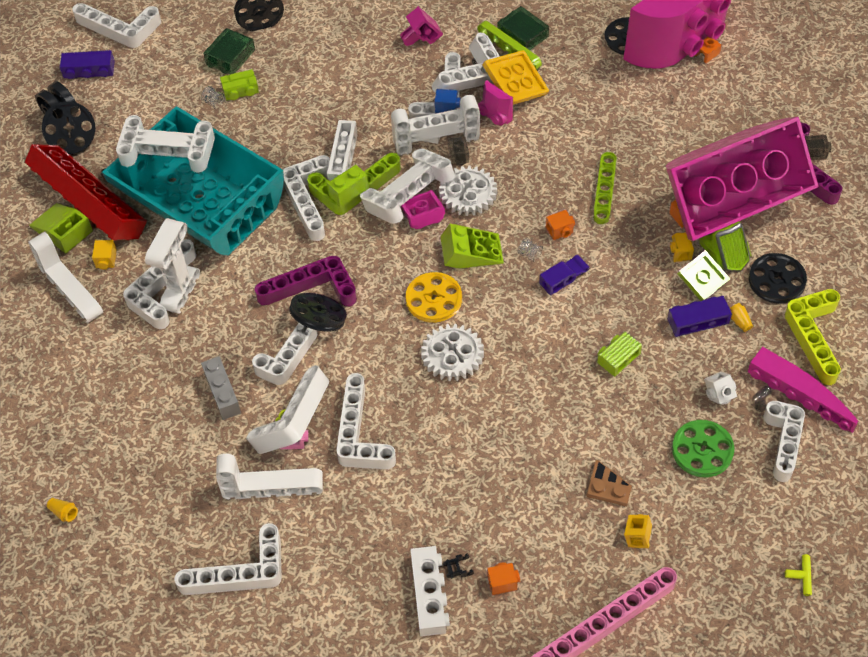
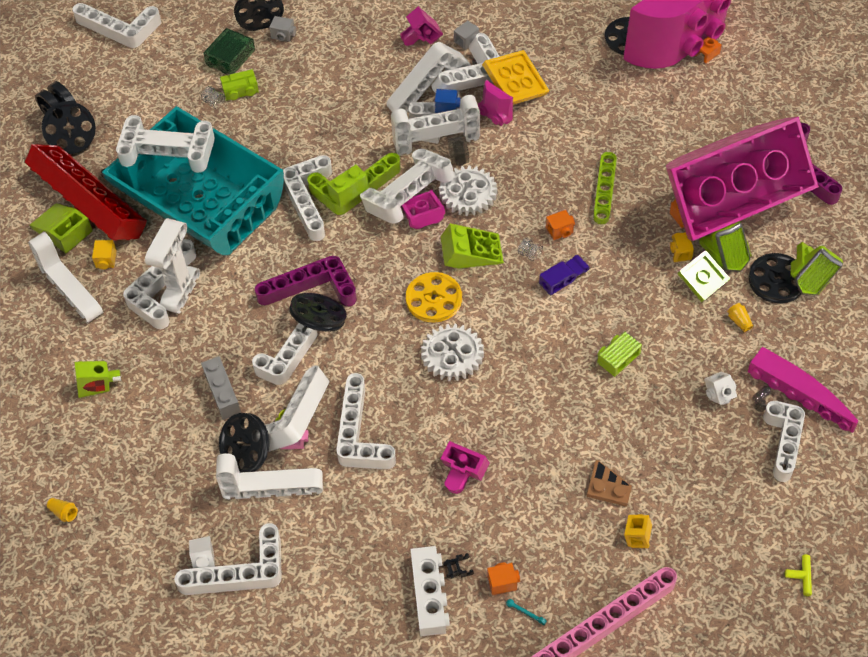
(87, 64): dark purple brick -> none
(94, 377): none -> lime torso
(201, 552): none -> white brick
(248, 436): none -> black wedge
(282, 28): none -> light grey brick
(342, 148): white brick -> none
(424, 74): none -> white beam
(463, 464): none -> dark pink brick
(465, 34): none -> light grey brick
(506, 43): lime beam -> none
(510, 603): none -> teal hinge
(524, 28): clear green brick -> none
(699, 316): dark purple brick -> none
(704, 457): bright green wedge -> none
(800, 317): neon yellow beam -> none
(814, 268): none -> lime piece
(818, 147): clear smoke brick -> none

